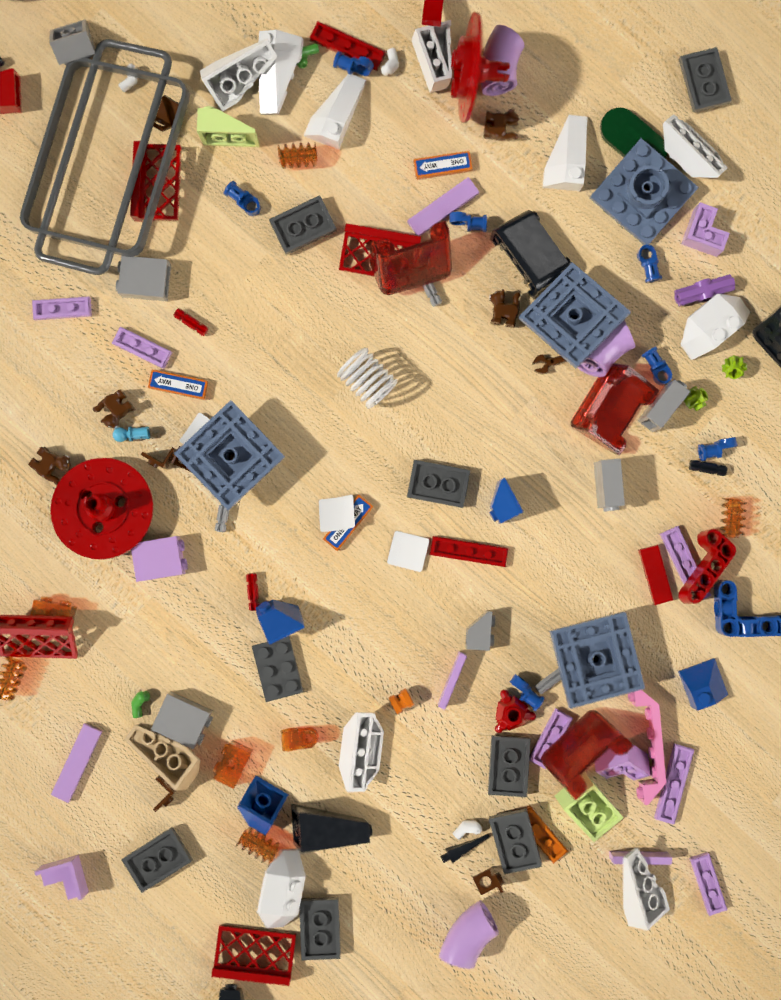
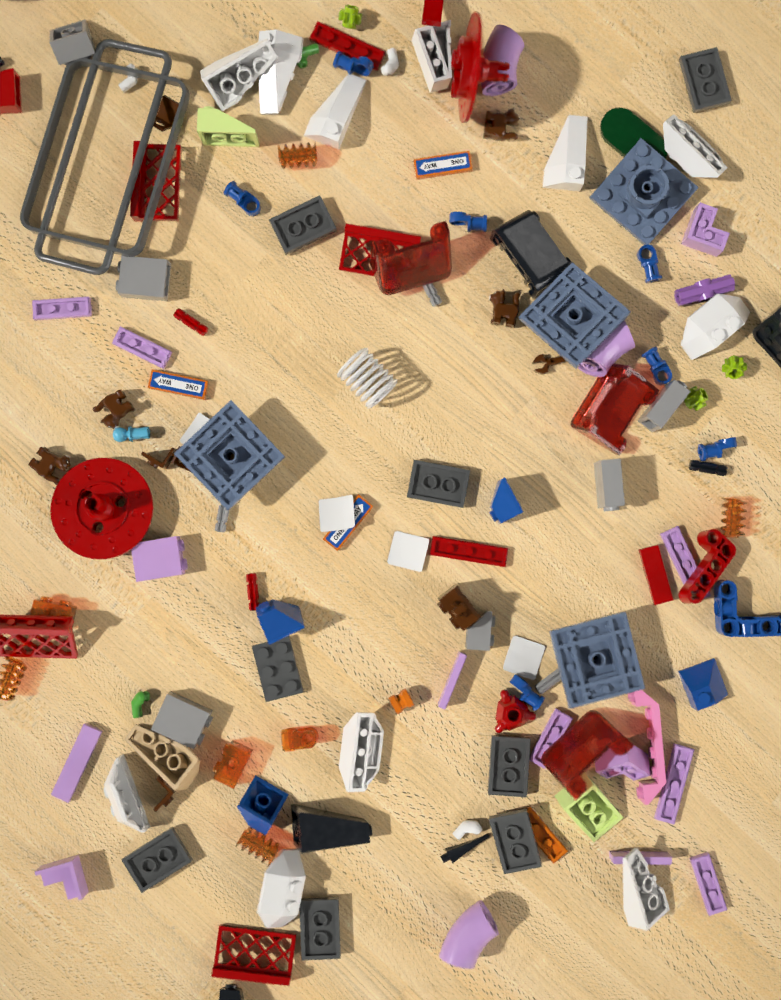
(124, 796): none -> white wedge
(350, 16): none -> lime gear
(443, 206): lavender tile -> none
(458, 607): none -> reddish brown hinge
(496, 881): reddish brown bracket -> none
(523, 657): none -> white sticker

